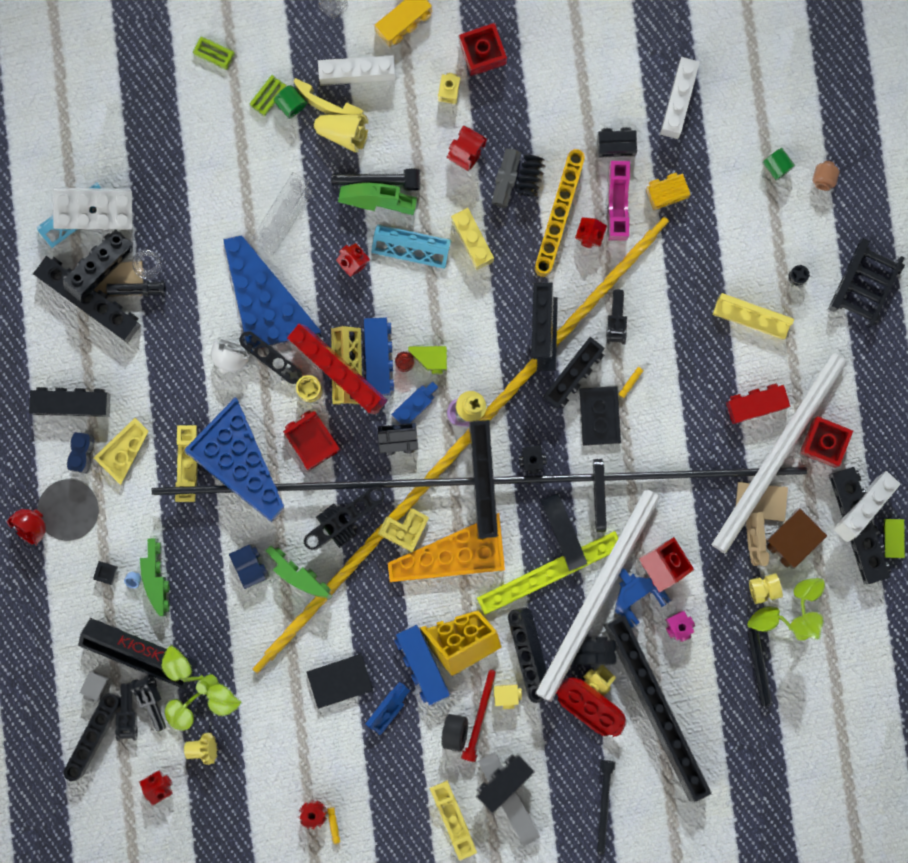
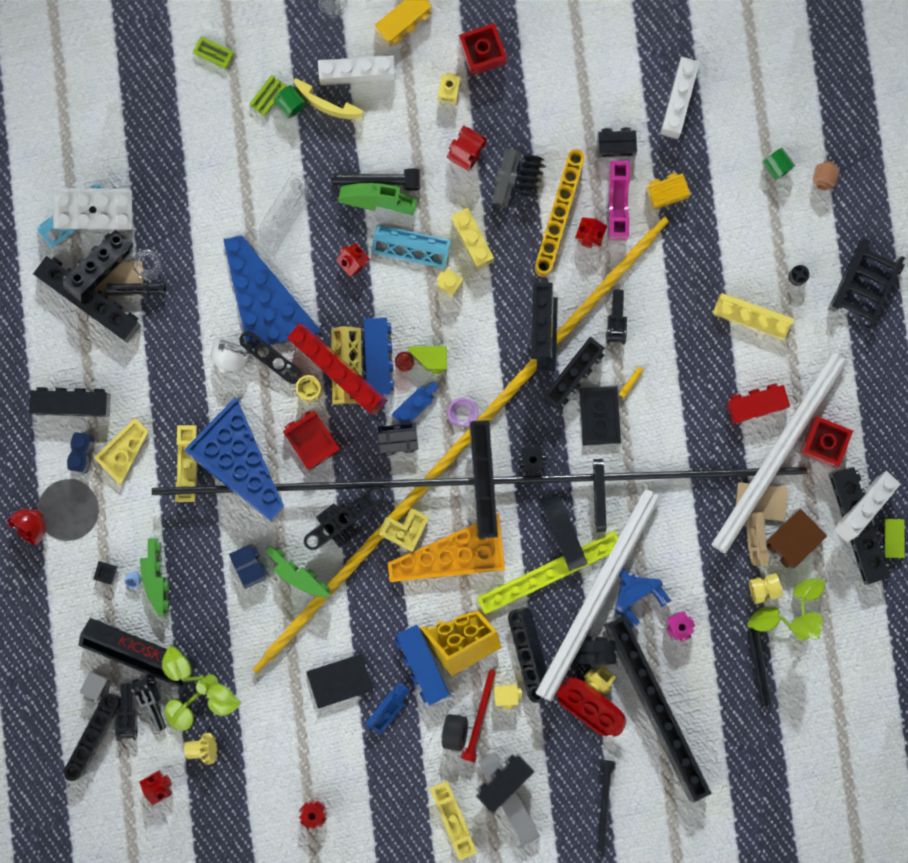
(333, 825): yellow wheel -> none
(343, 129): light yellow cone -> none
(449, 282): none -> light yellow brick
(471, 406): light yellow gear -> none
(666, 564): red brick -> none

